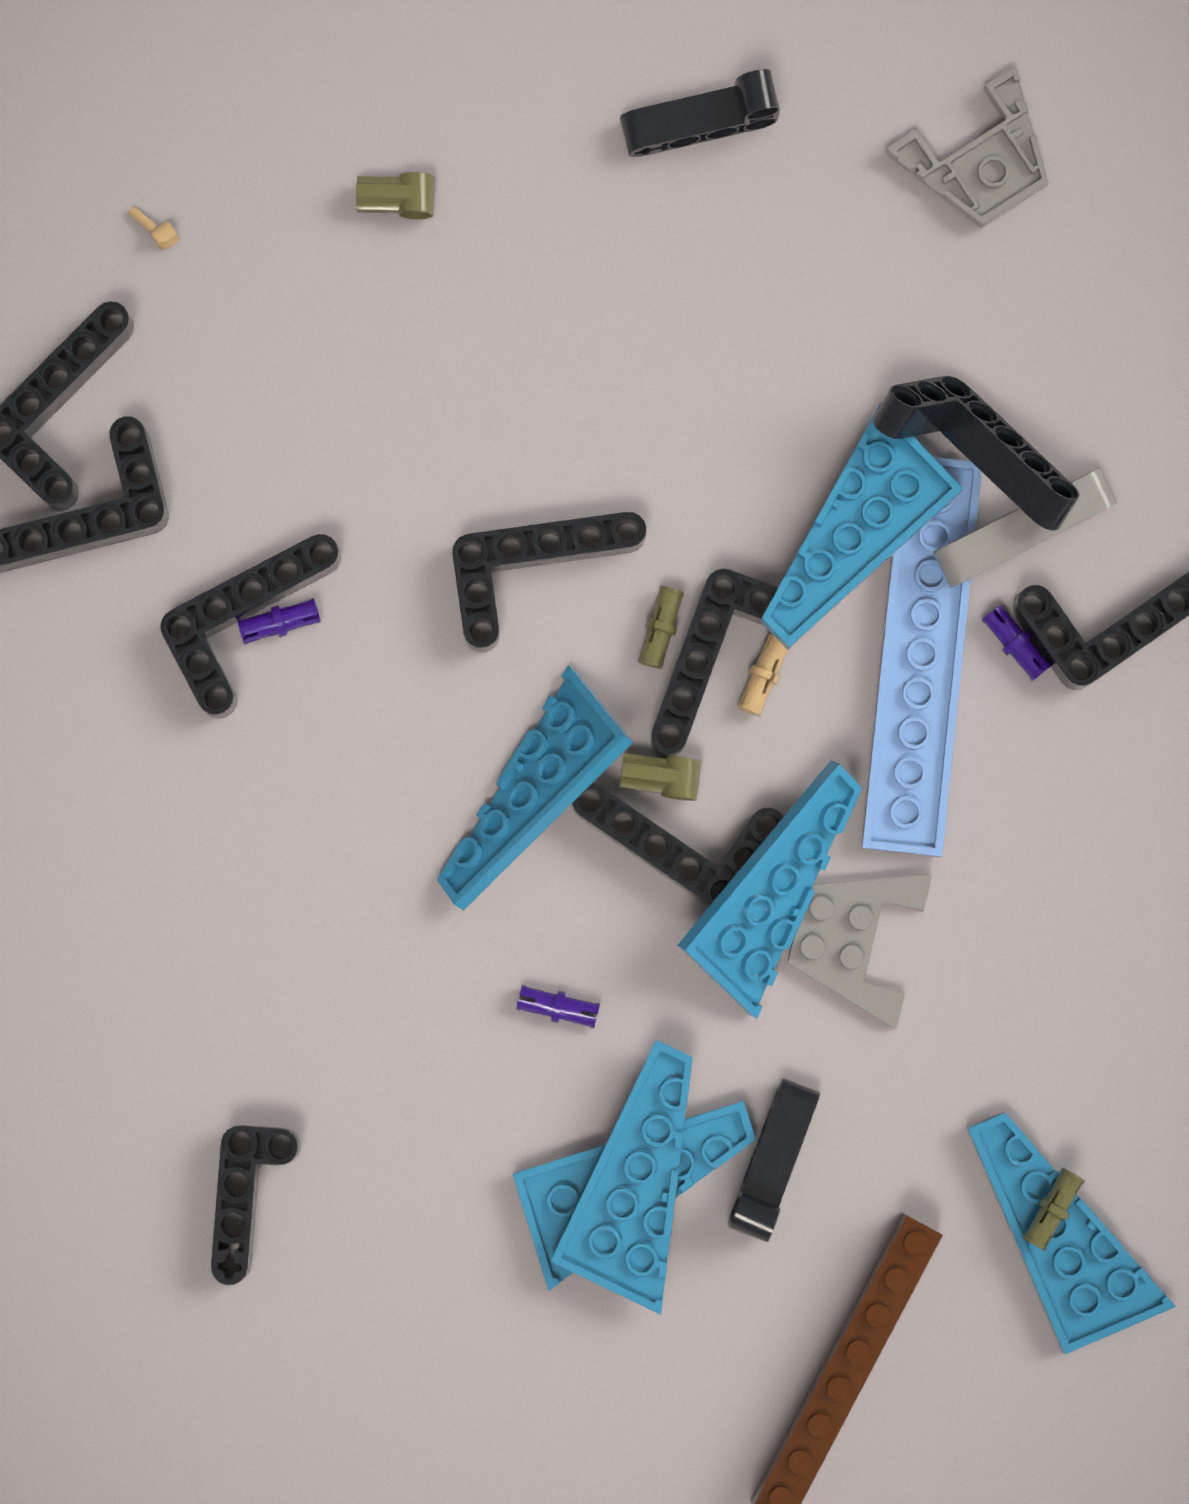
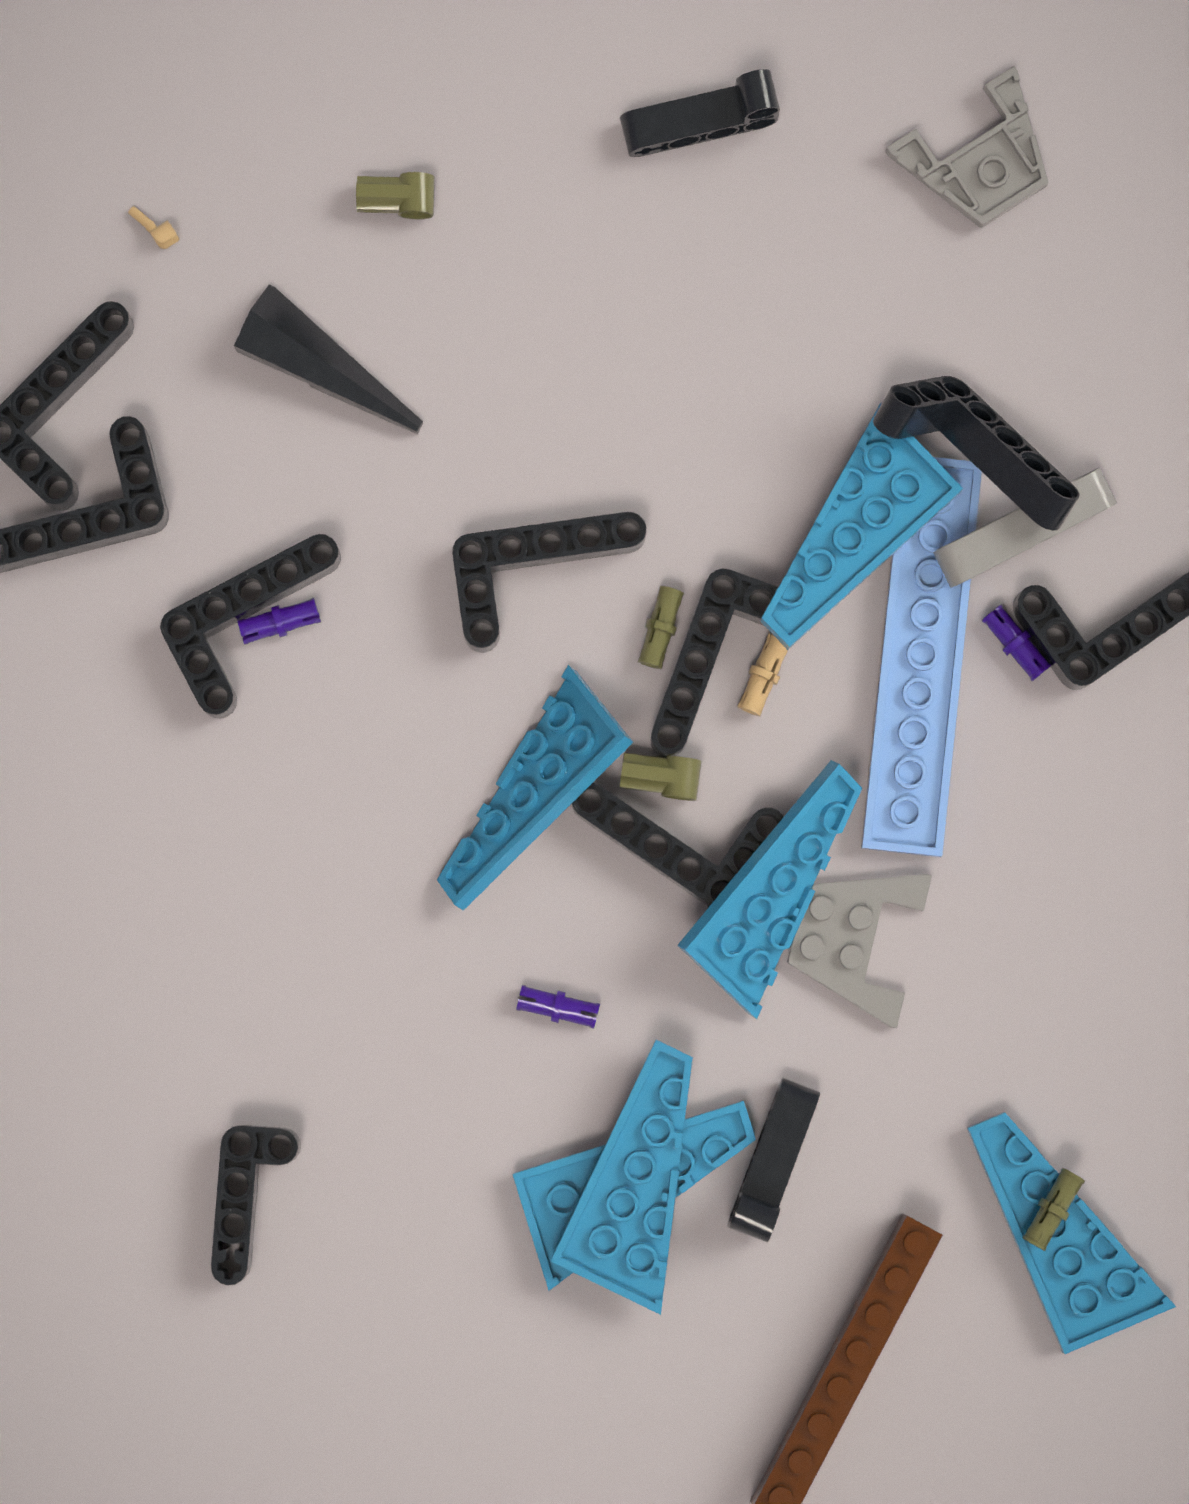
(292, 343): none -> black wedge

